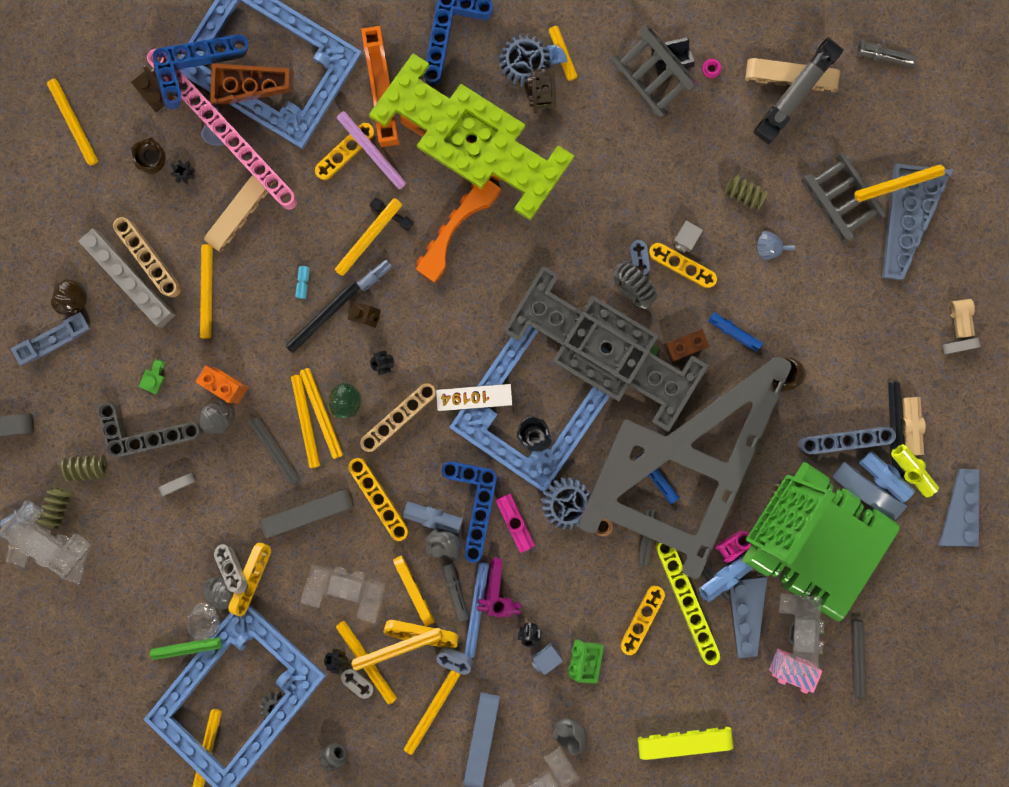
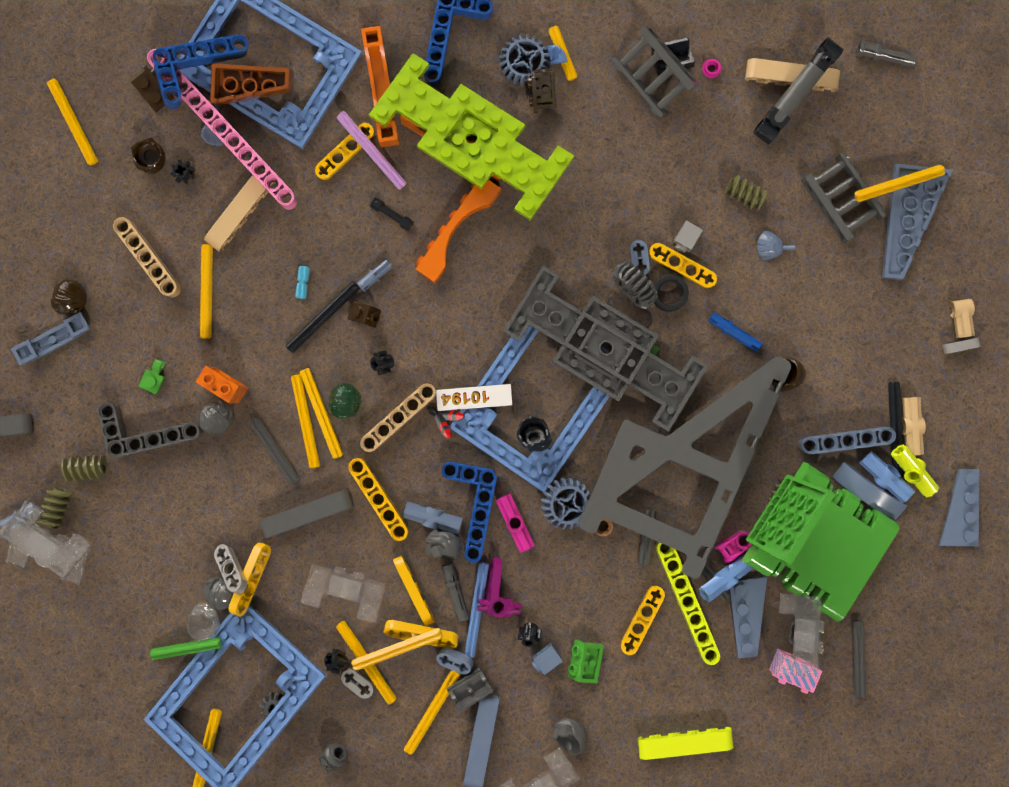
(126, 278): light grey arch -> none
(177, 484): light grey beam -> none
(368, 237): yellow axle -> none
(442, 417): none -> piece
(469, 690): none -> dark grey hinge
(663, 485): blue pin -> none
(684, 293): none -> black tyre
(686, 345): reddish brown brick -> none

